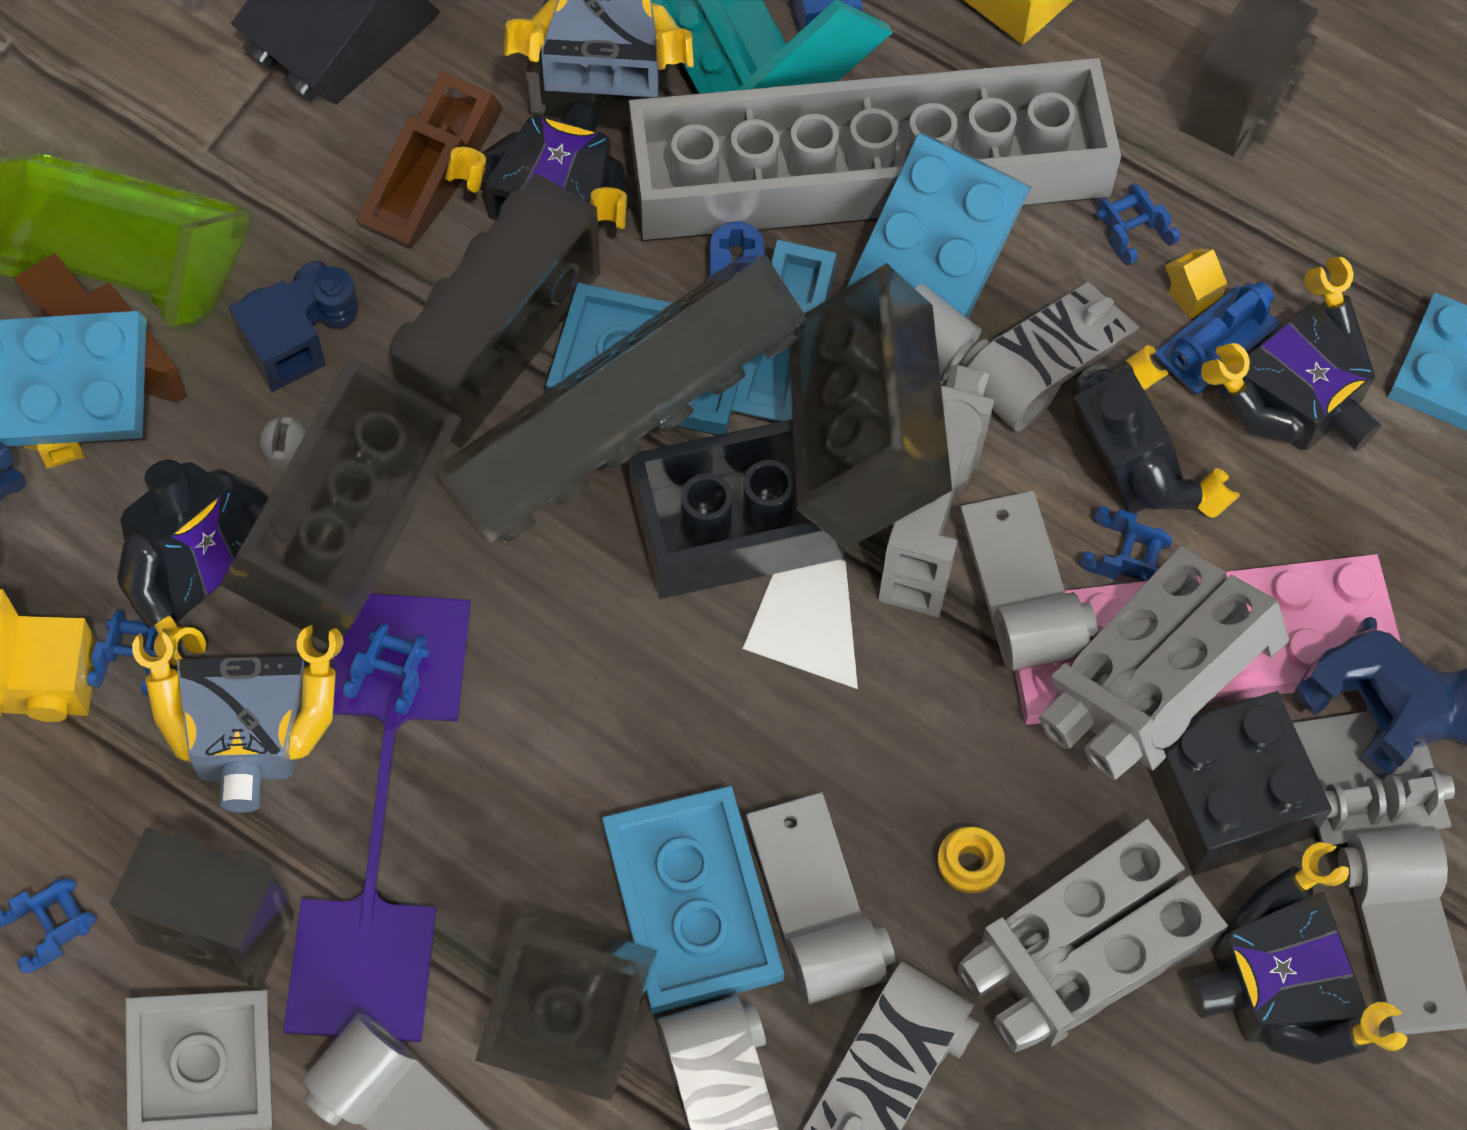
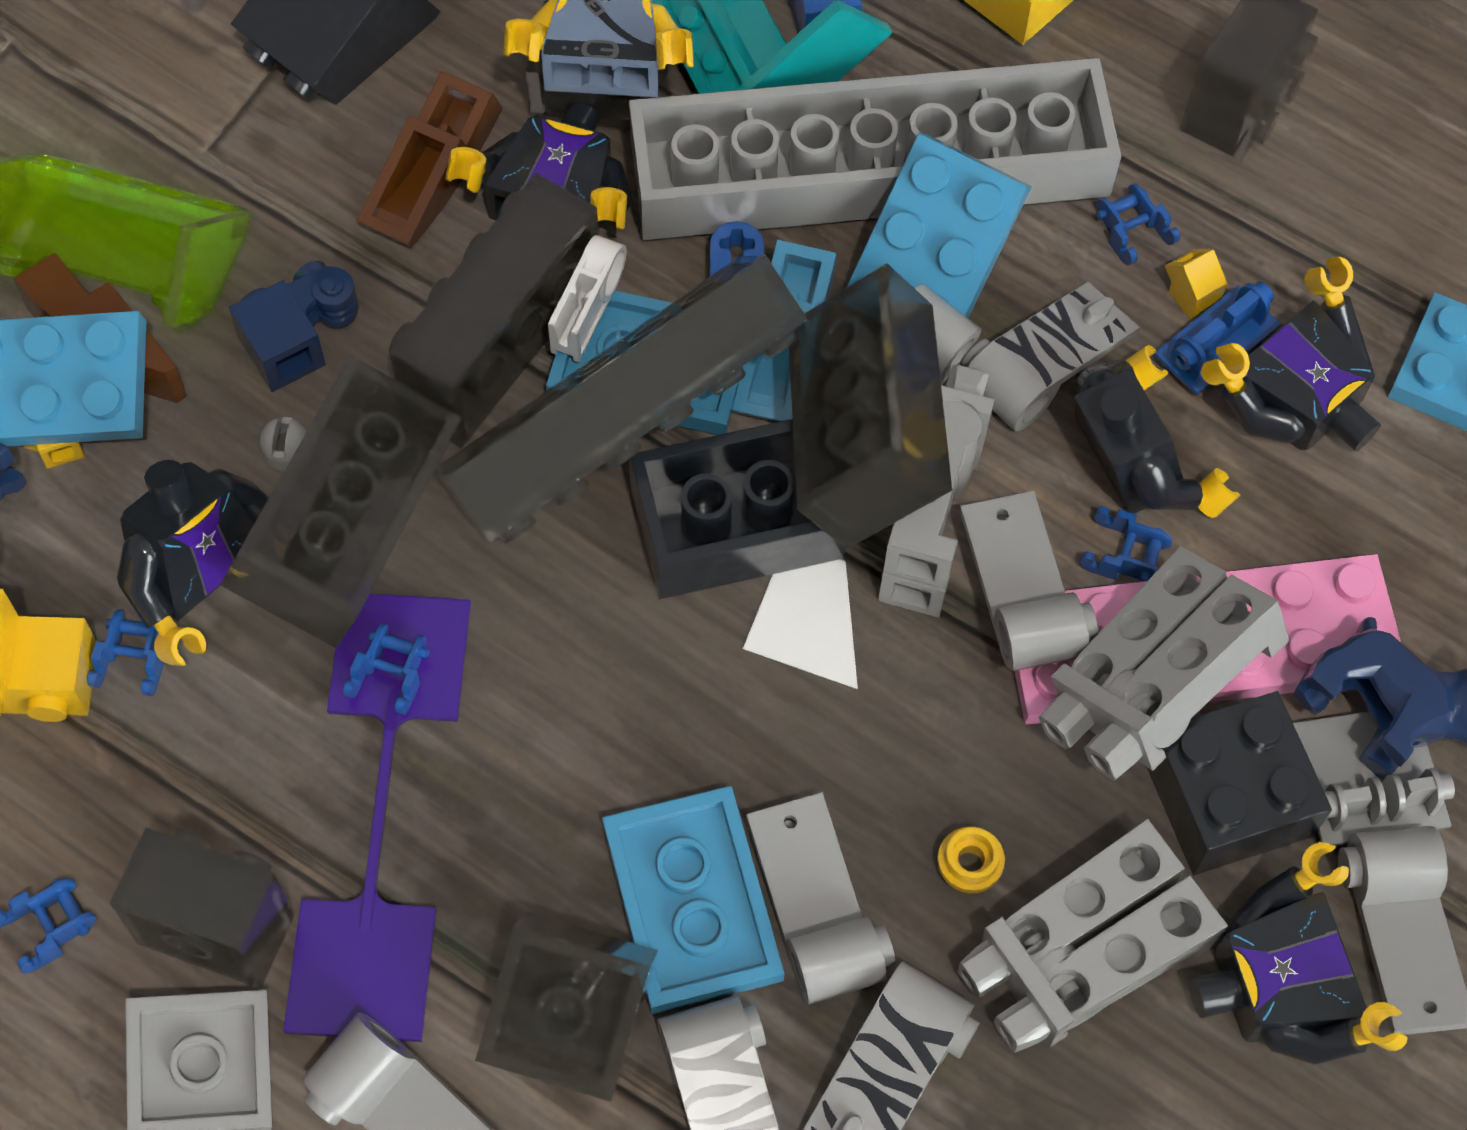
(242, 714): torso -> none
(586, 296): none -> white piece

